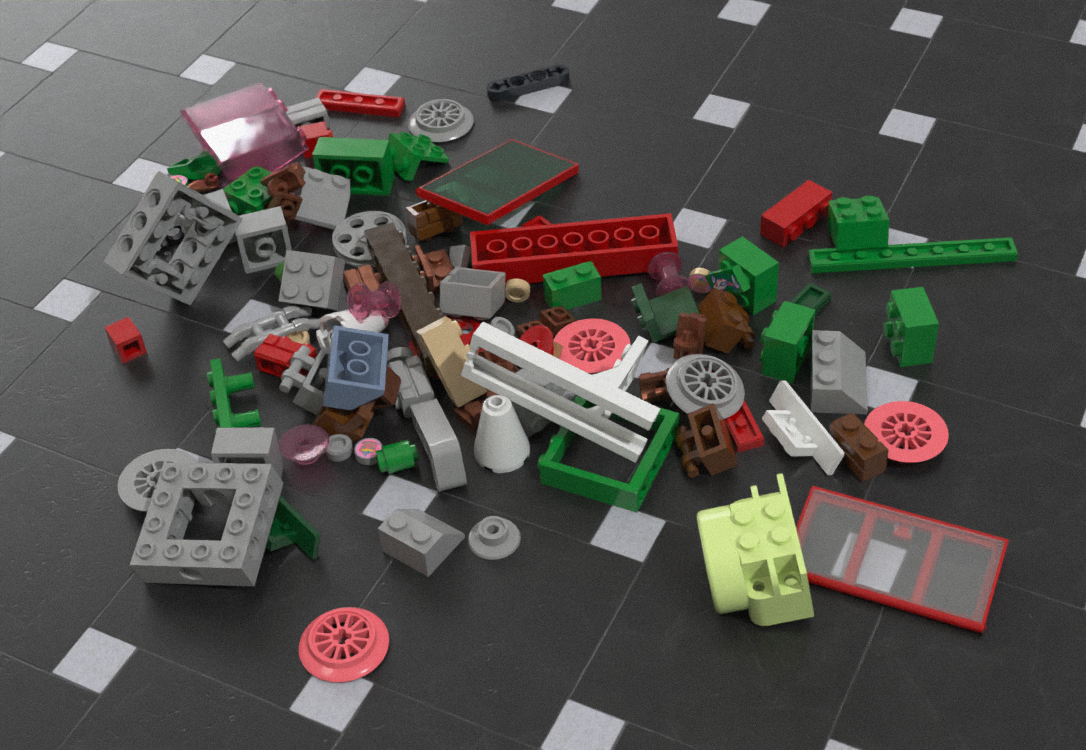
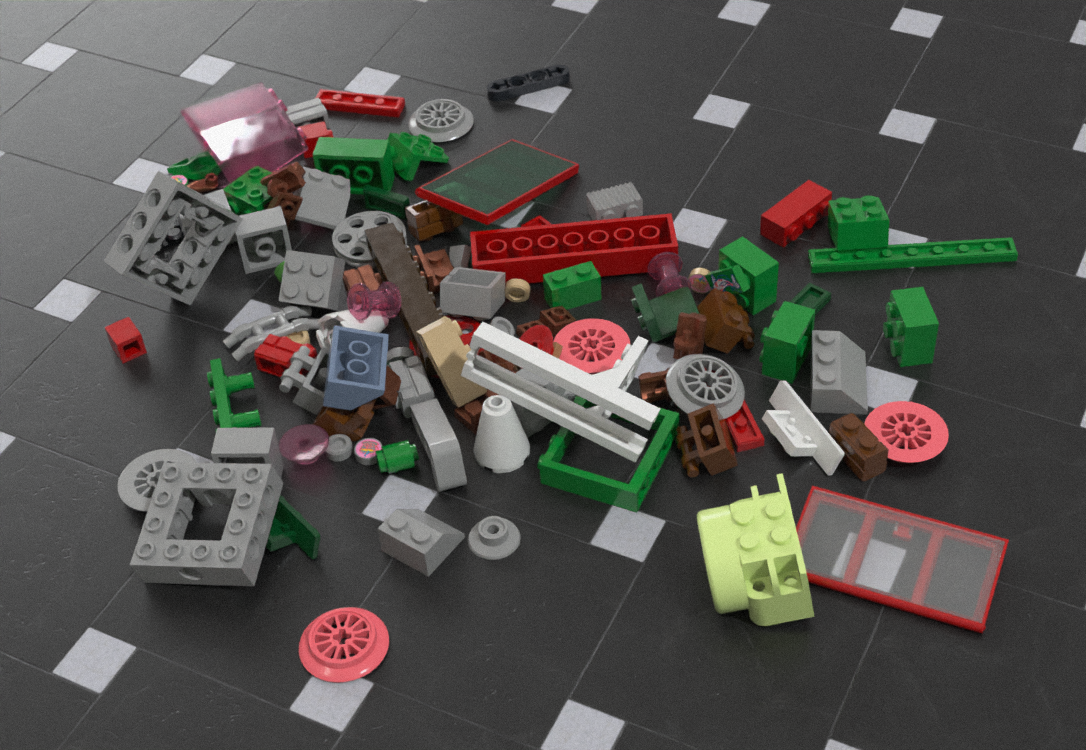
(386, 201): none -> dark green tile
(614, 202): none -> light grey brick

